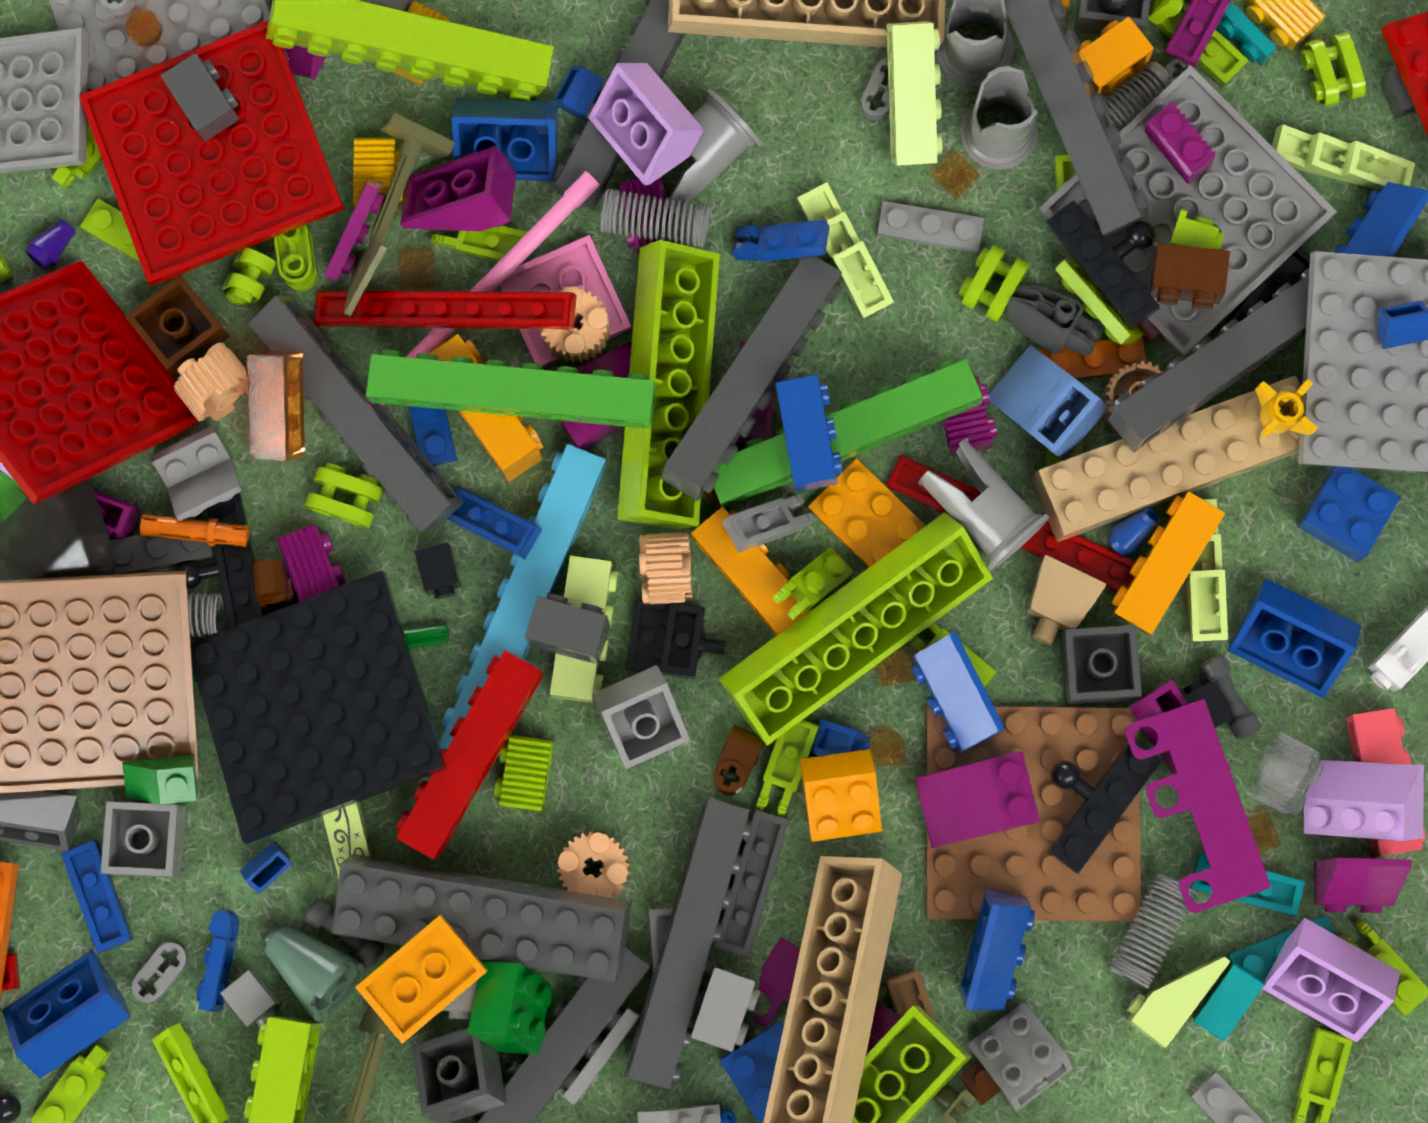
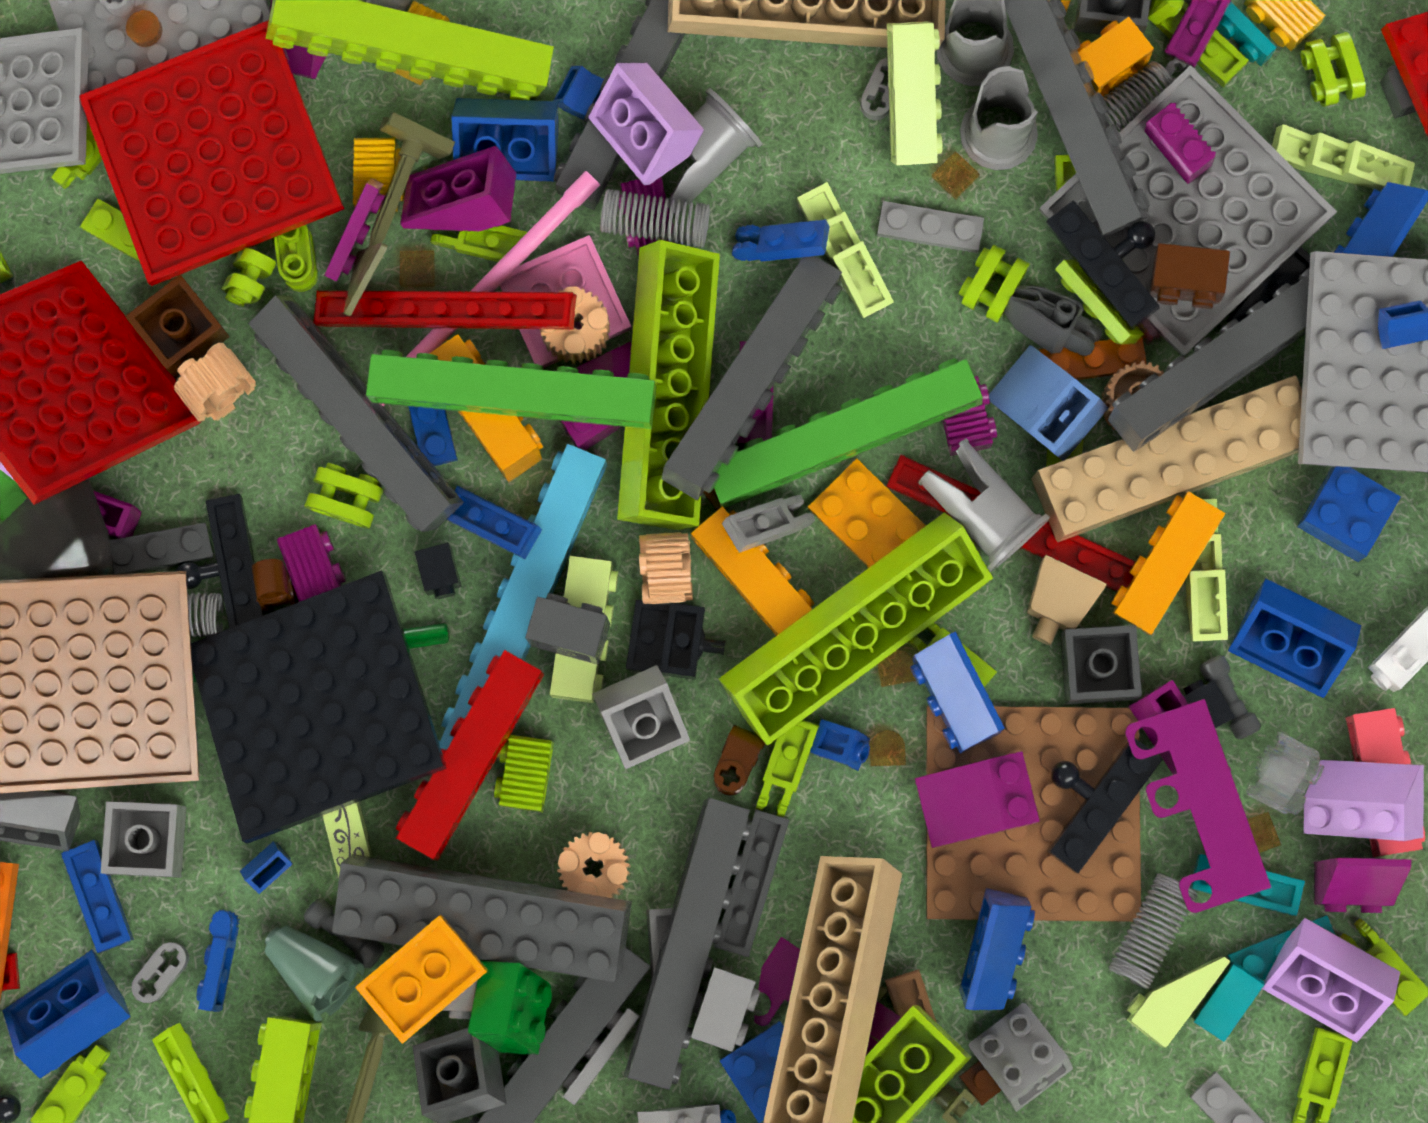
(50, 244): dark purple cone -> none
(162, 780): green slope -> none
(197, 473): light grey bracket -> none
(200, 96): dark grey brick -> none
(209, 531): orange pin -> none
(251, 999): light grey brick -> none
(276, 405): clear orange brick -> none
(808, 432): blue brick -> none
(814, 582): lime hinge -> none
(841, 795): light orange brick -> none
(1132, 532): blue cone -> none
(1196, 232): lime brick -> none
(1283, 410): yellow brick -> none

